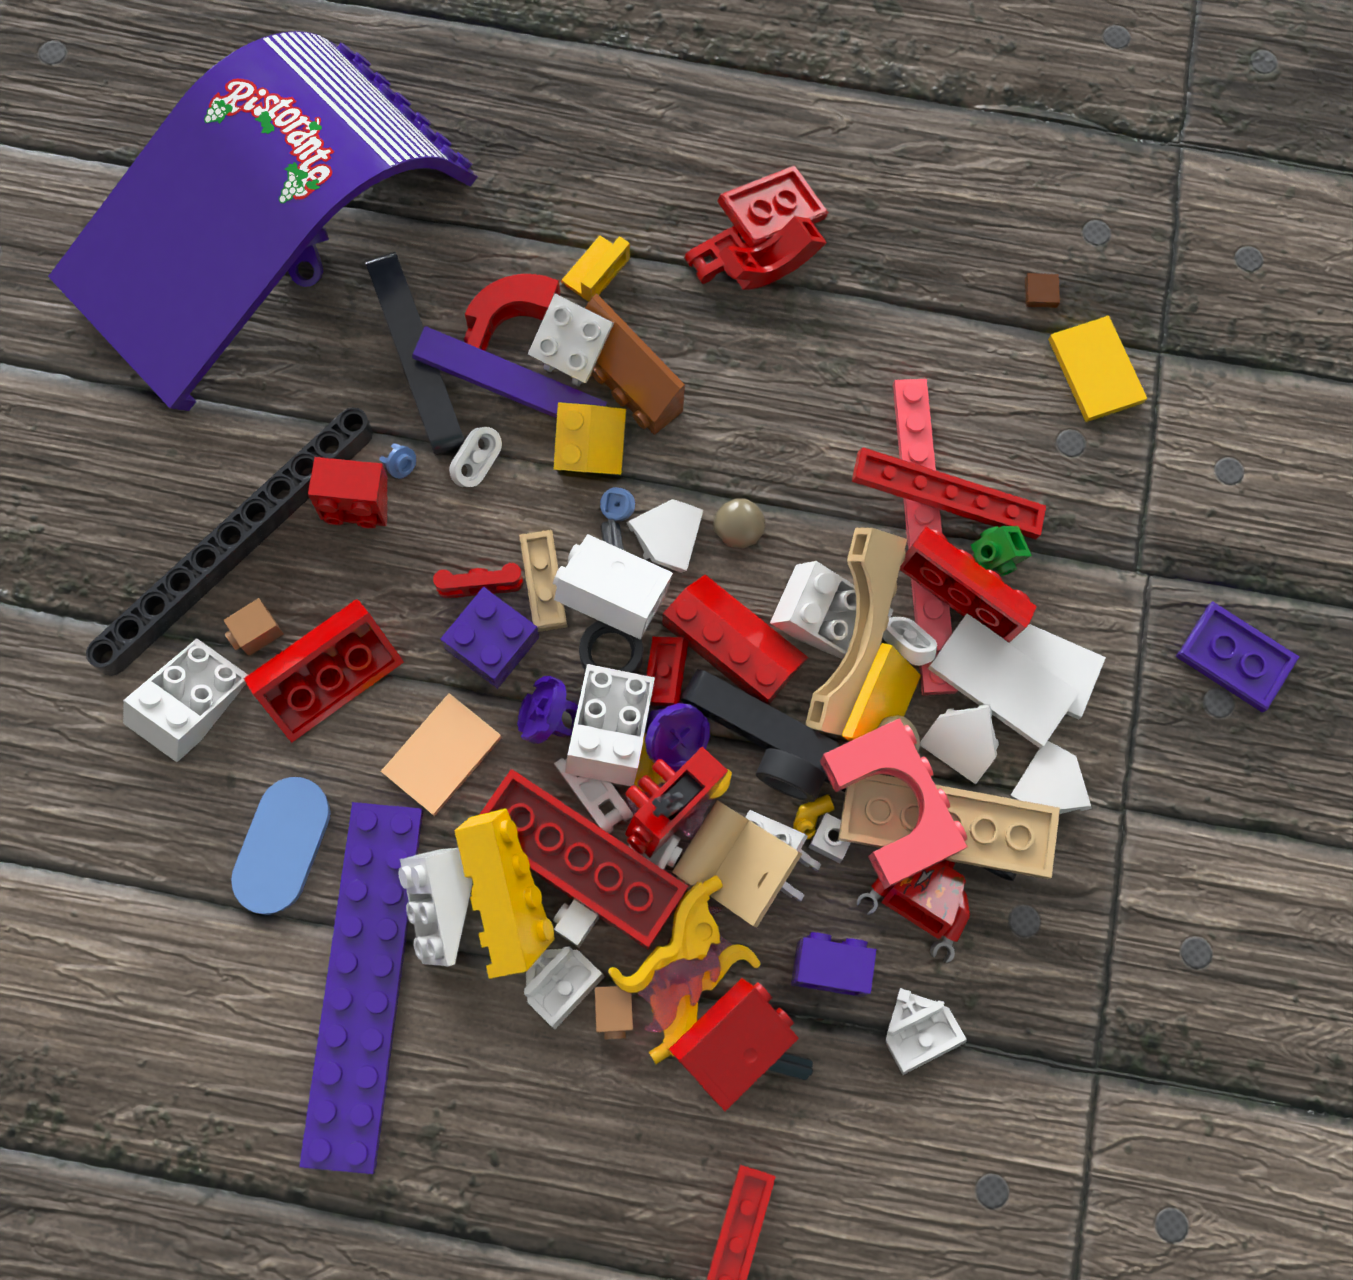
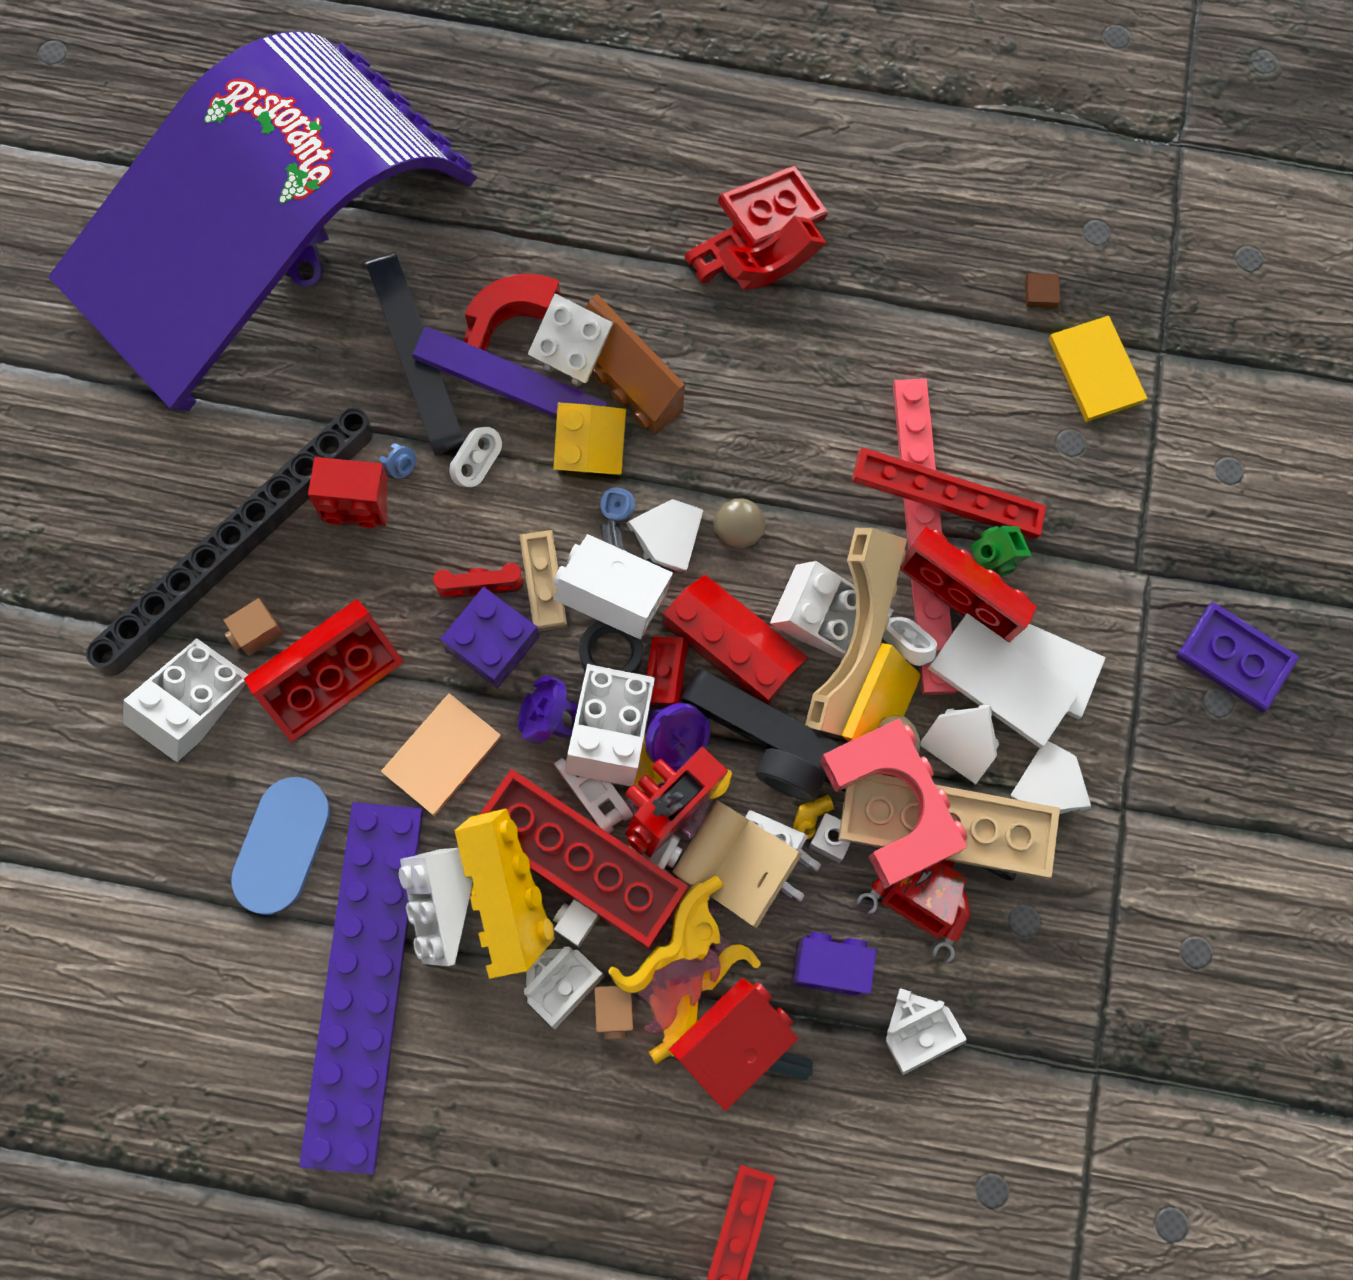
(597, 267): yellow panel -> none

